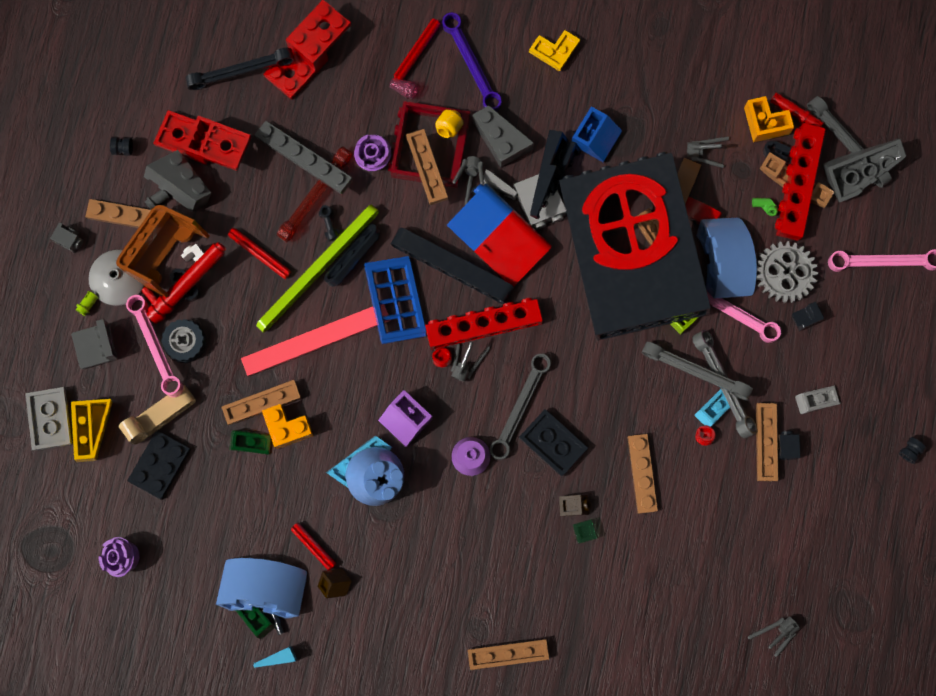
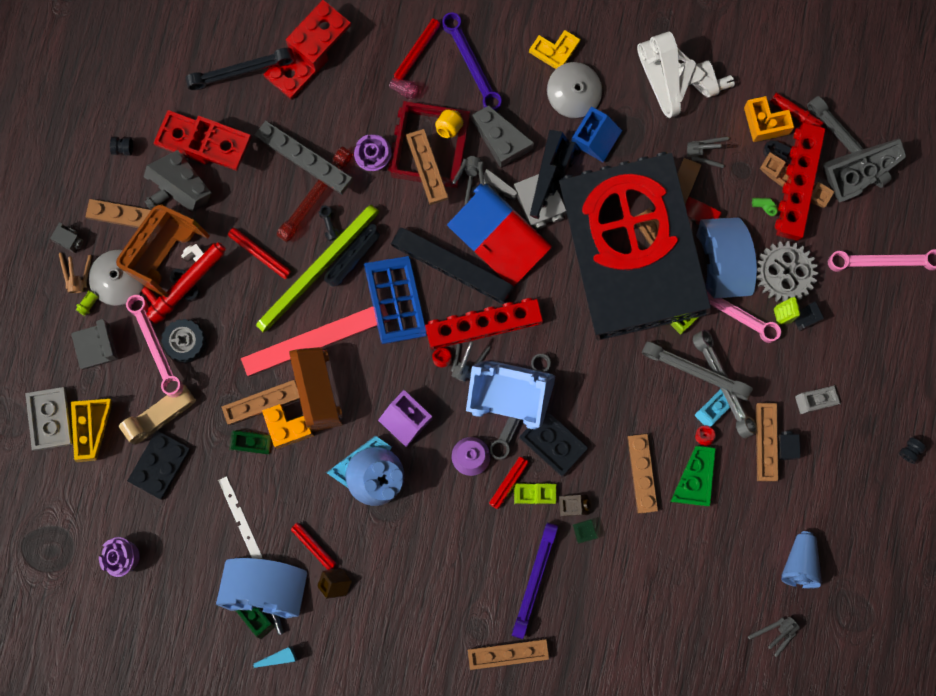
(74, 283): none -> medium nougat plant
(239, 516): none -> white piece
(315, 388): none -> dark orange windscreen
(508, 483): none -> red axle
(510, 392): none -> light blue windscreen
(534, 580): none -> dark purple piece
(535, 494): none -> lime slope
(566, 98): none -> light grey dish
(673, 84): none -> white connector
(696, 479): none -> green wing
(787, 311): none -> lime slope
(803, 562): none -> medium blue cone

